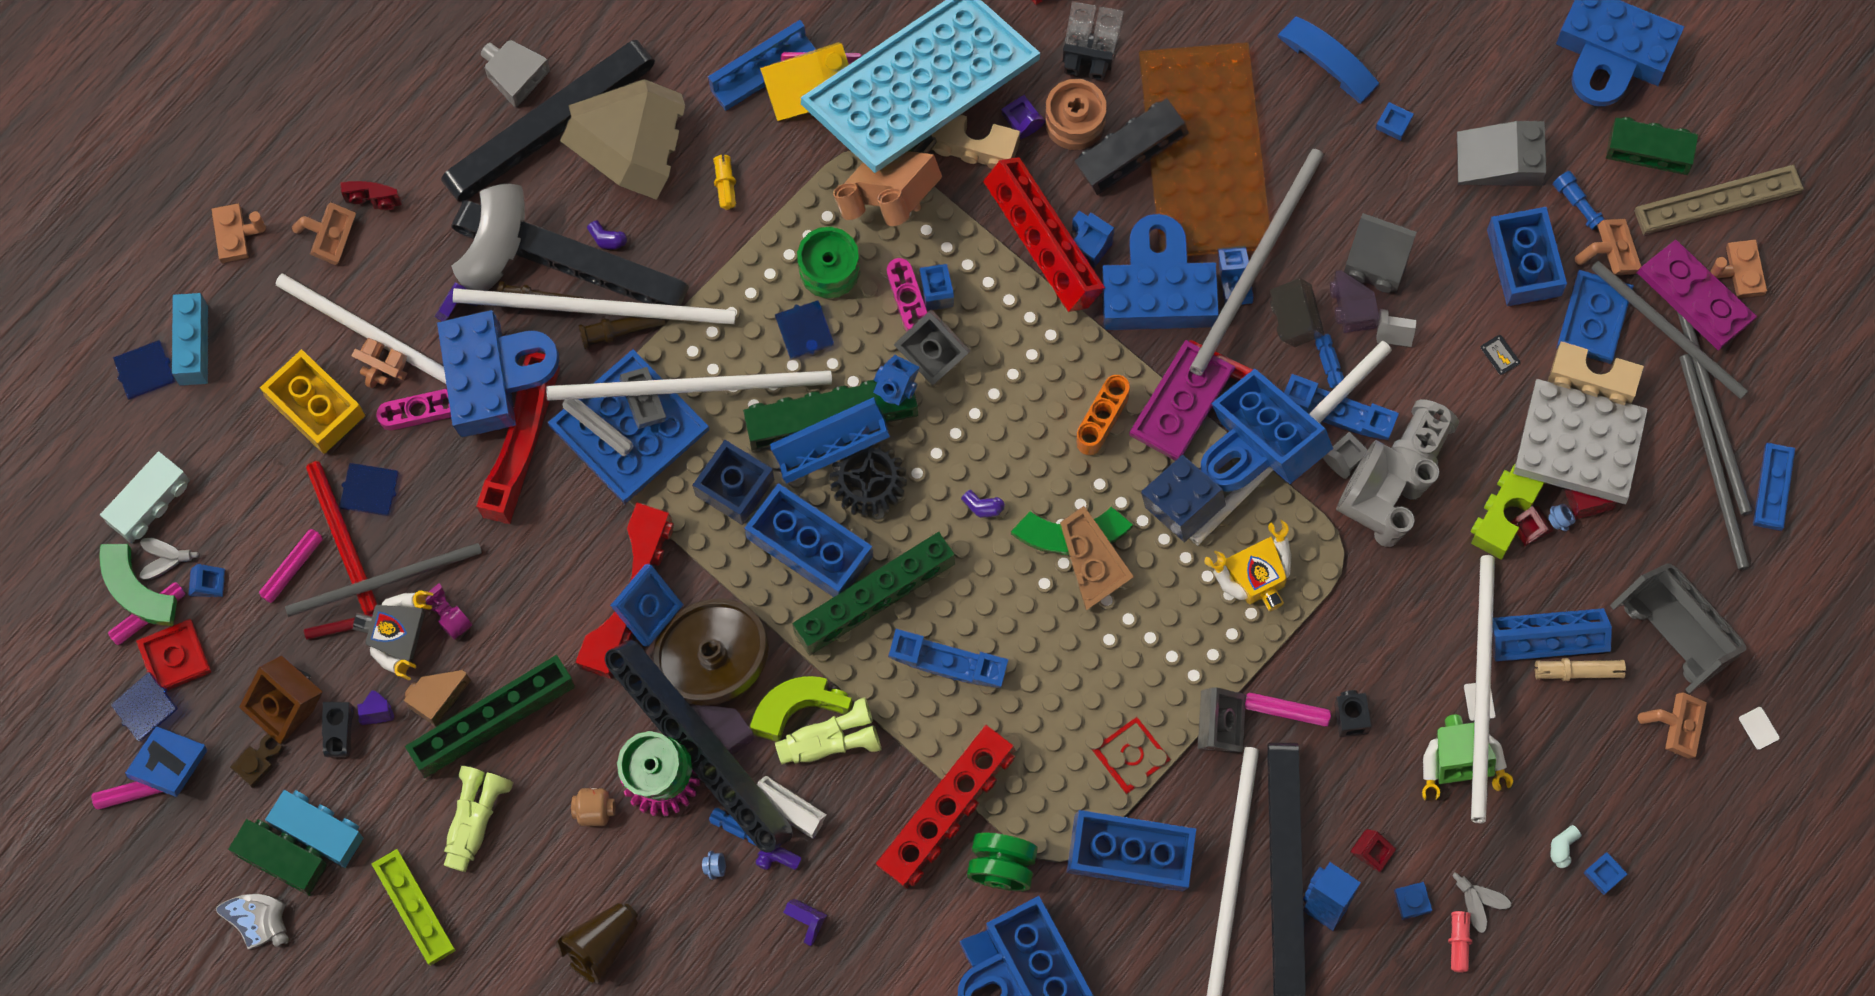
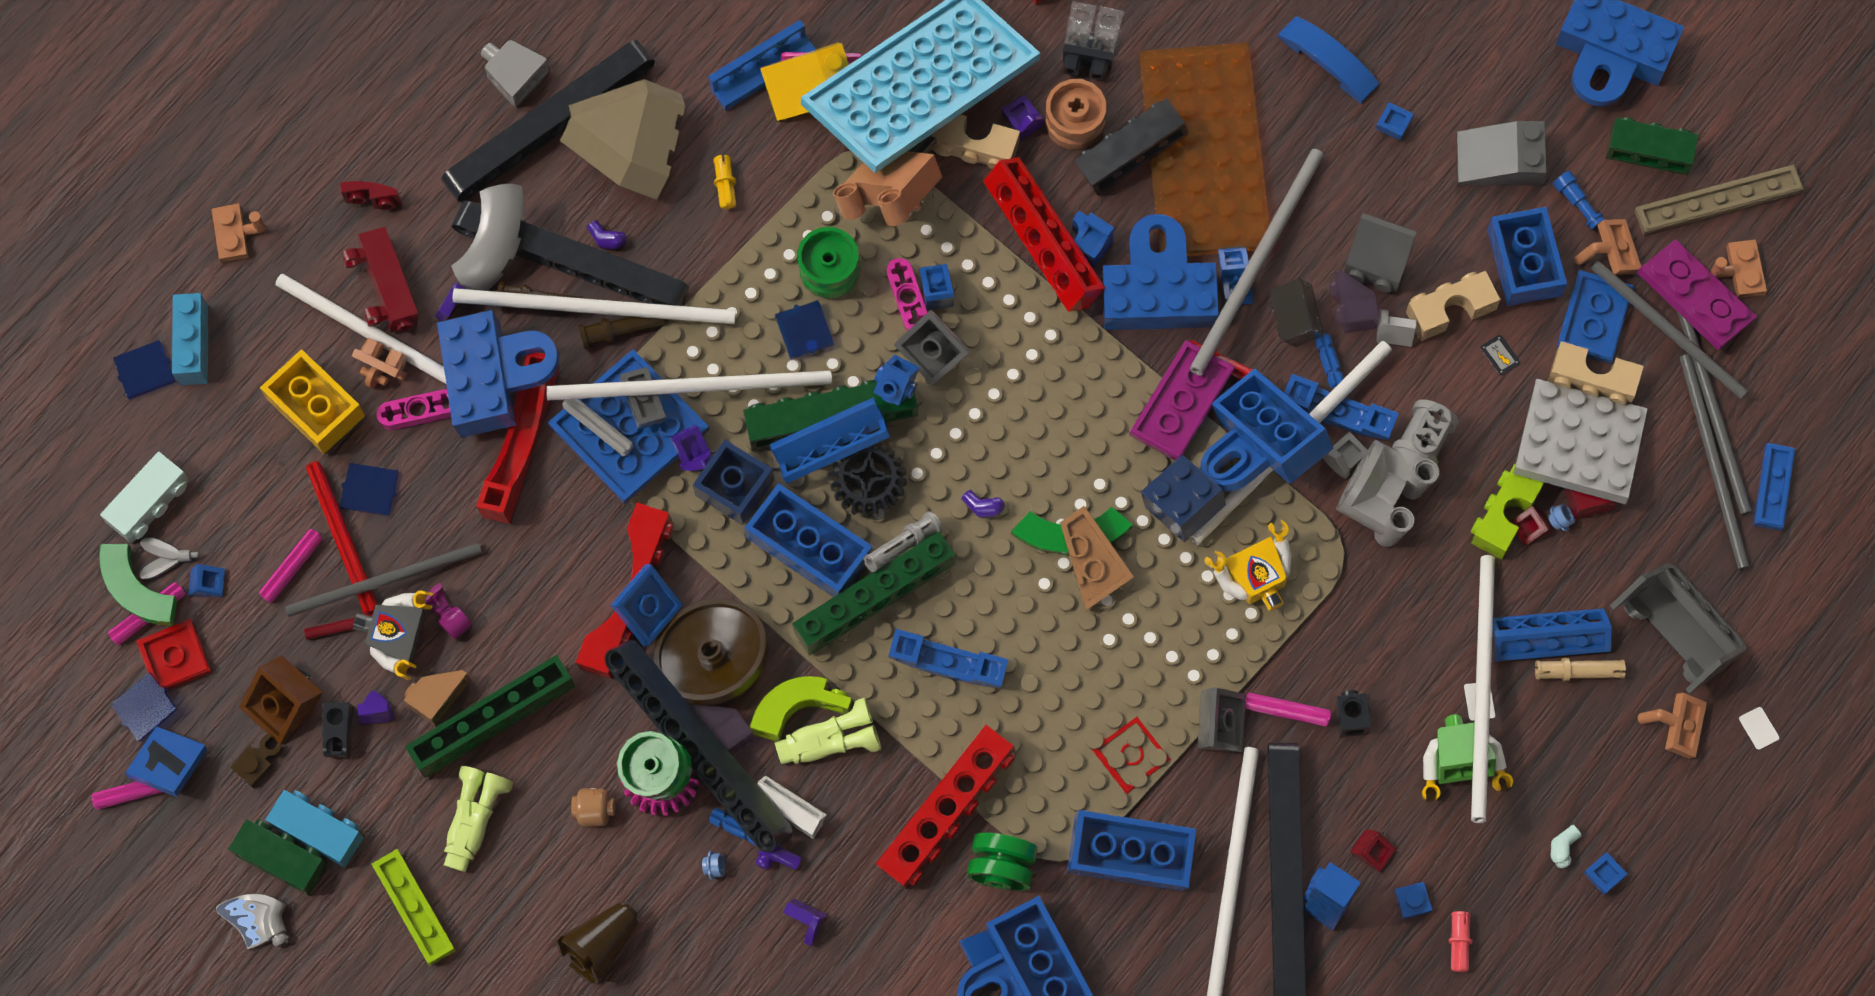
(331, 232): nougat plate -> none
(387, 280): none -> dark red brick
(691, 449): none -> dark purple tile
(911, 536): none -> light grey pin
(1103, 402): orange beam -> none
(1472, 293): none -> tan arch
(1475, 897): light grey piece -> none

